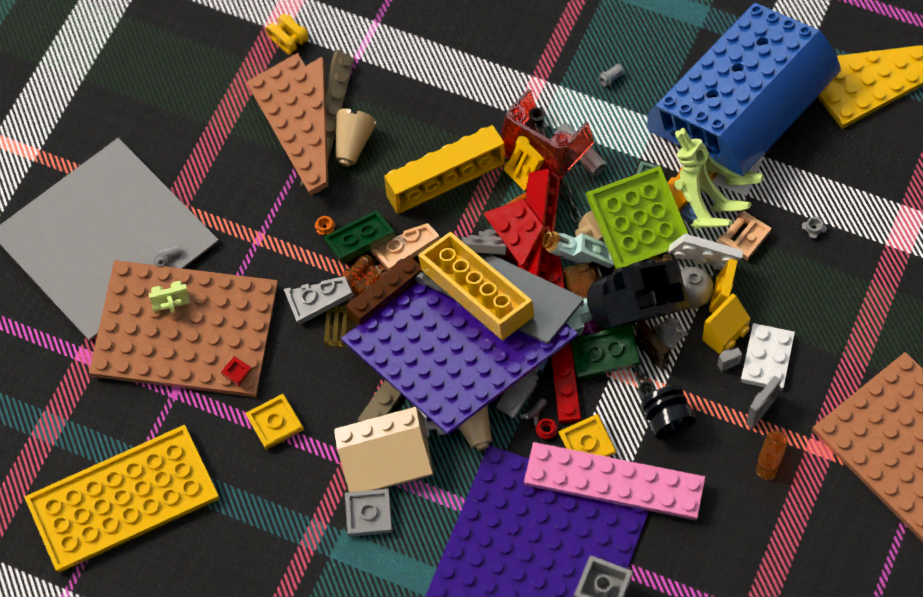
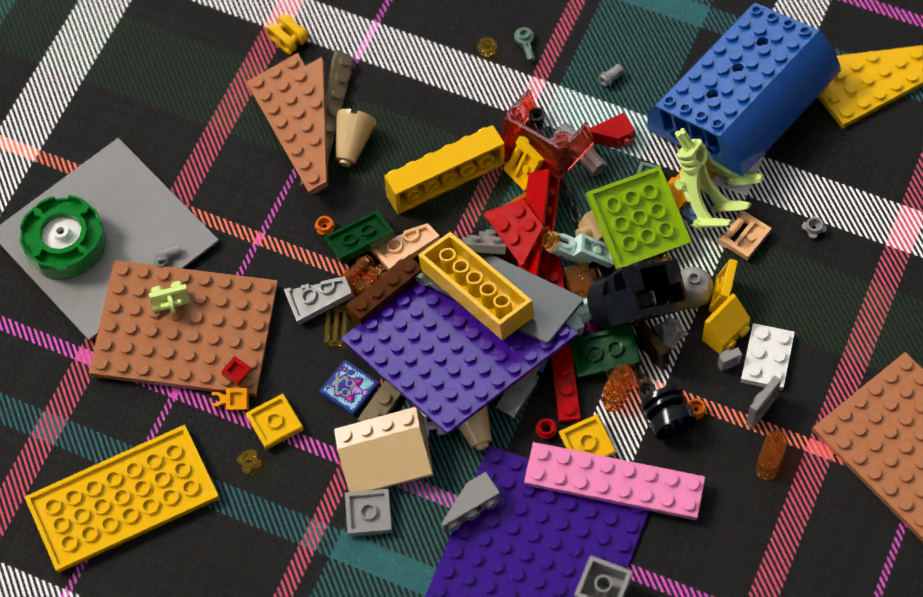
(62, 237): none -> green piece
(234, 399): none -> light orange plate
(249, 455): none -> clear yellow plate
(349, 387): none -> tile
(473, 499): none -> light grey slope
(487, 42): none -> clear yellow plate
(524, 37): none -> sand green plate
(535, 411): flat silver bar -> none
(614, 132): none -> red slope
(618, 388): none -> clear orange brick
(699, 404): none -> orange plate
(704, 251): white plate -> none

